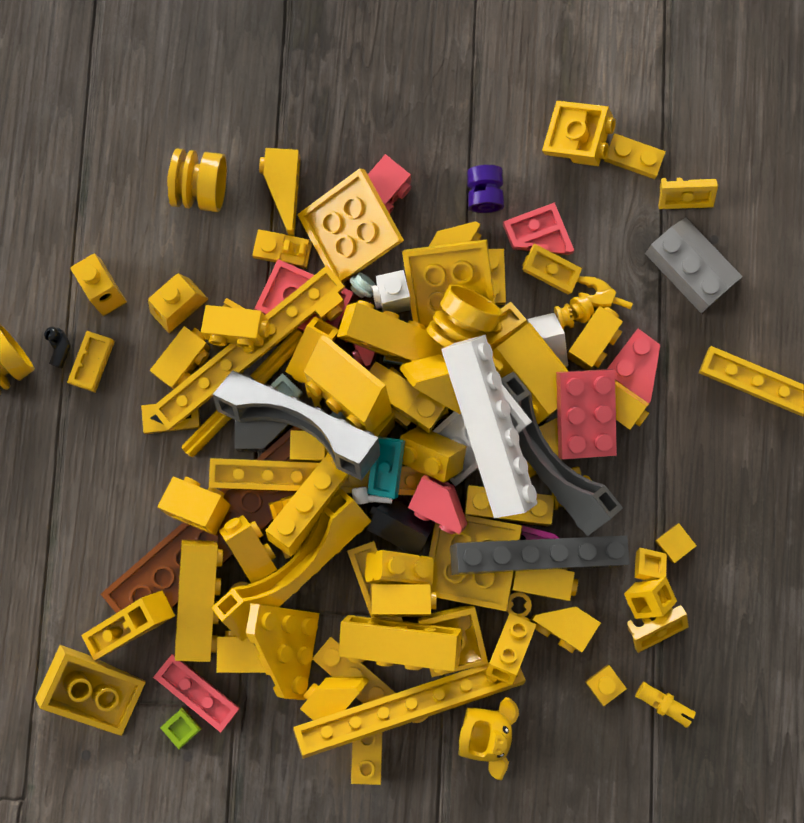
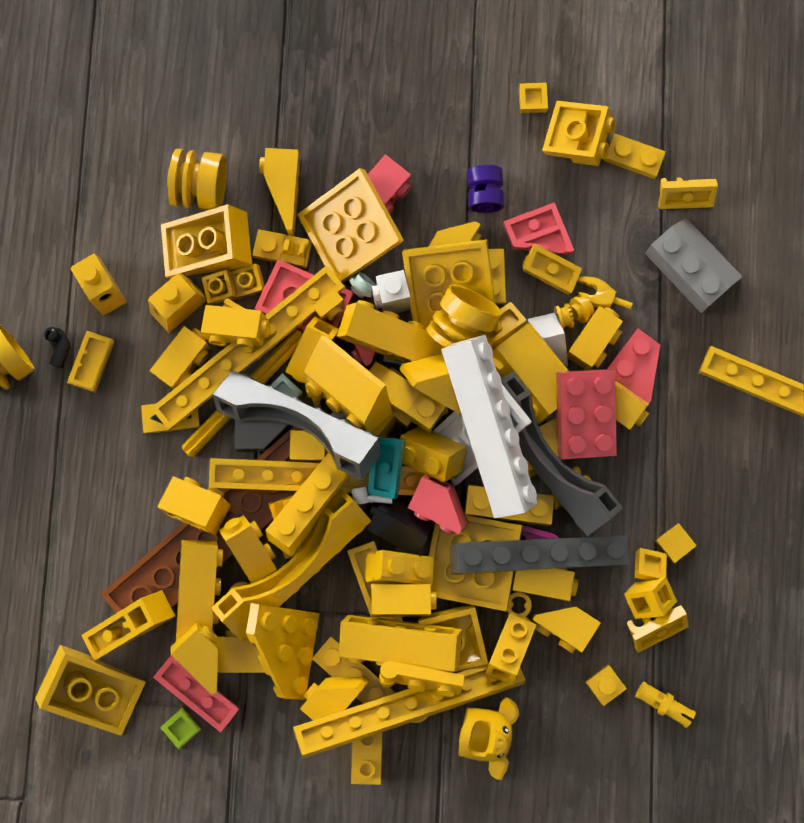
(199, 655): none -> yellow slope
(207, 242): none -> yellow slope
(233, 284): none -> yellow slope
(421, 678): none -> yellow plate
(533, 98): none -> yellow plate

